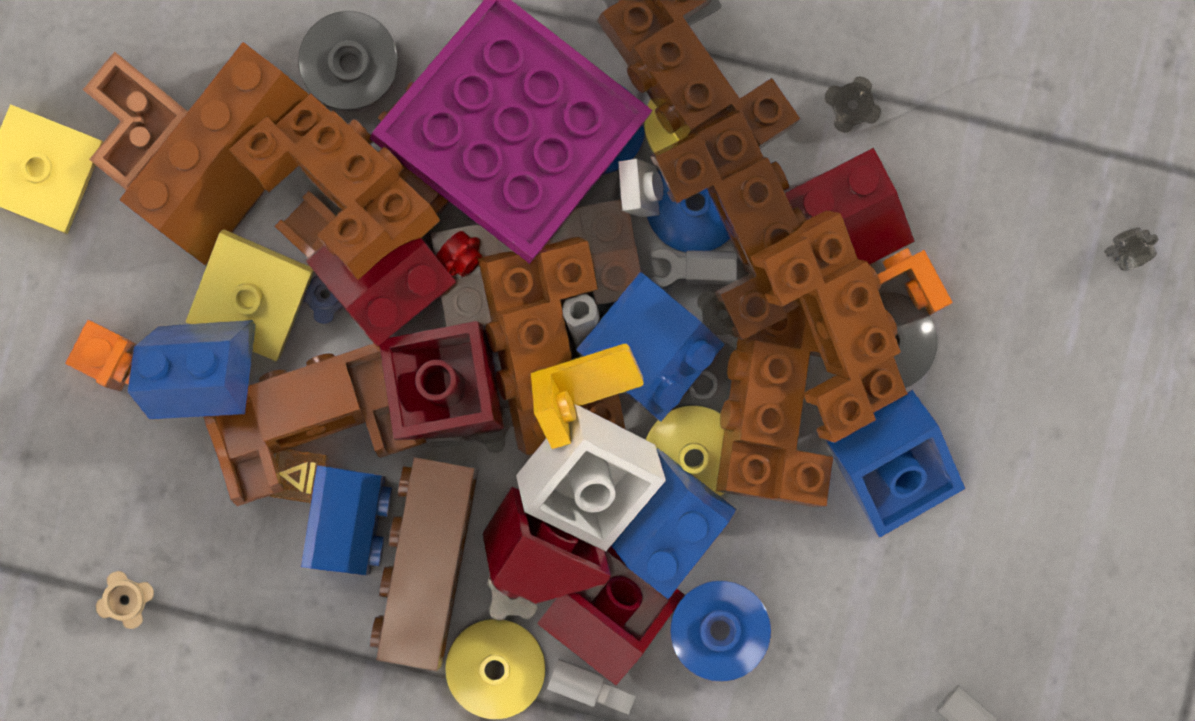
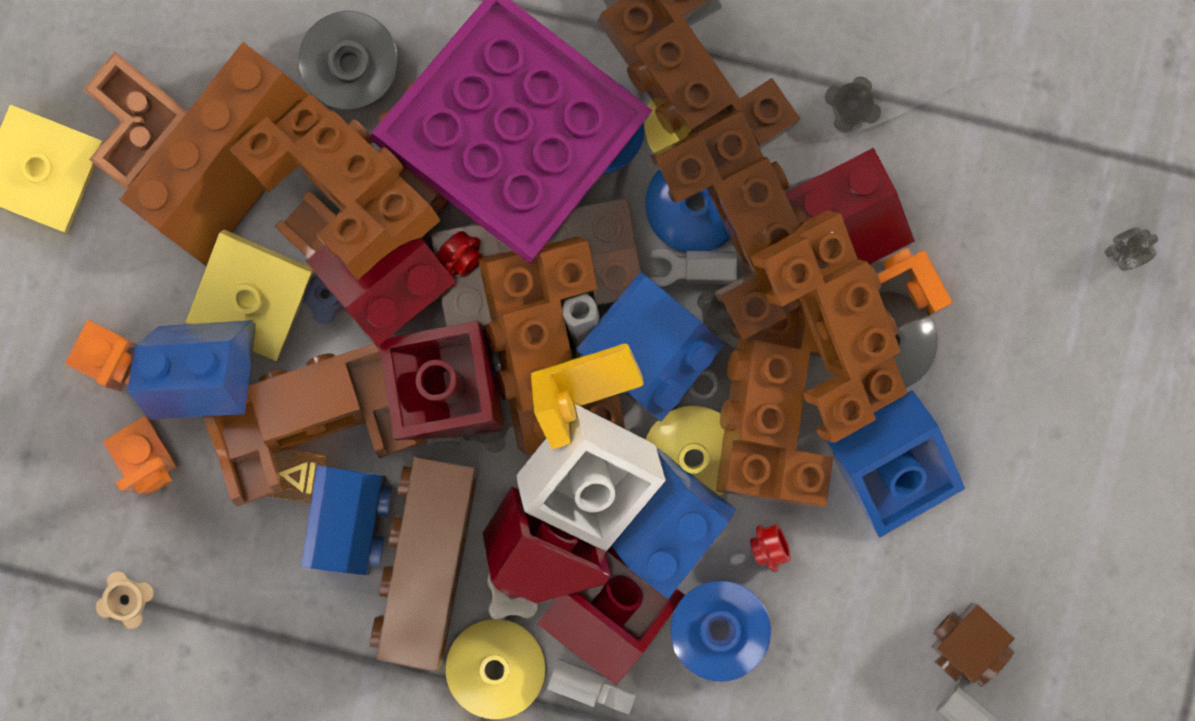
(141, 457): none -> orange bracket
(640, 188): white plate -> none
(770, 547): none -> red plate
(972, 645): none -> reddish brown brick

